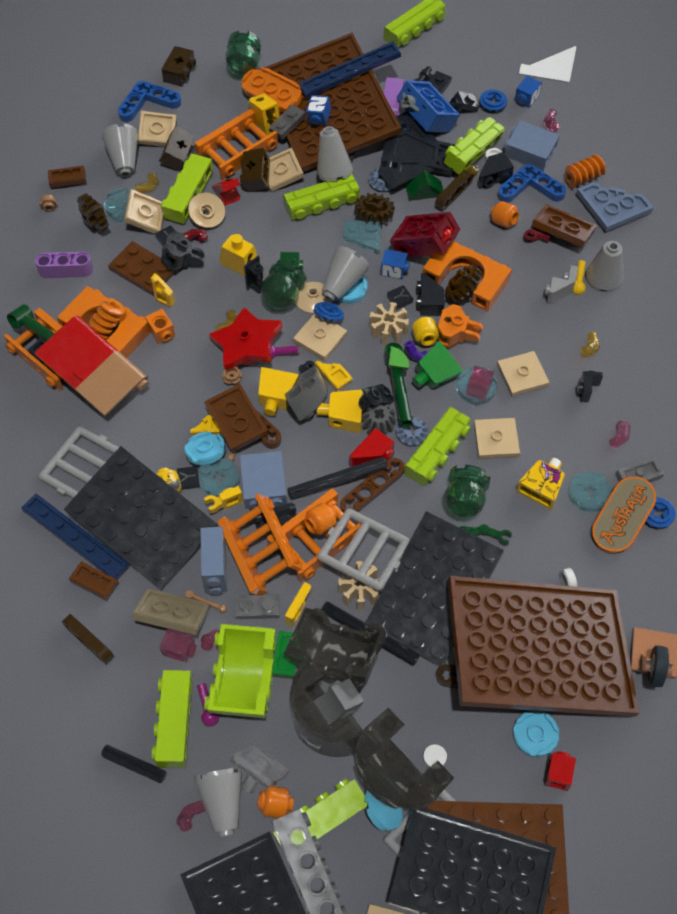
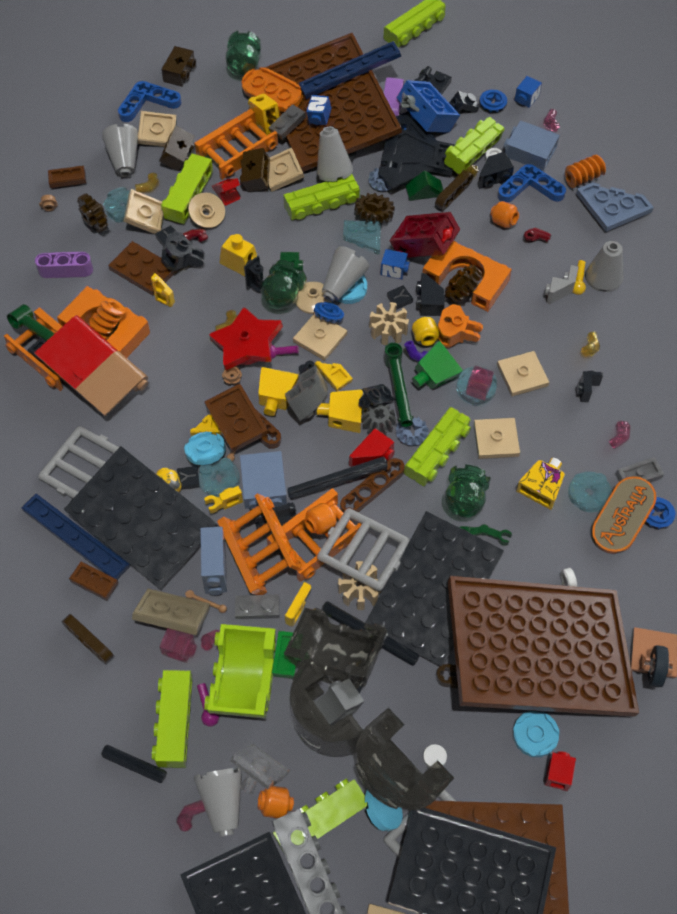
(156, 322): orange brick -> none
(397, 359): bright green tile -> none
(554, 67): white sticker -> none
(564, 225): reddish brown plate -> none

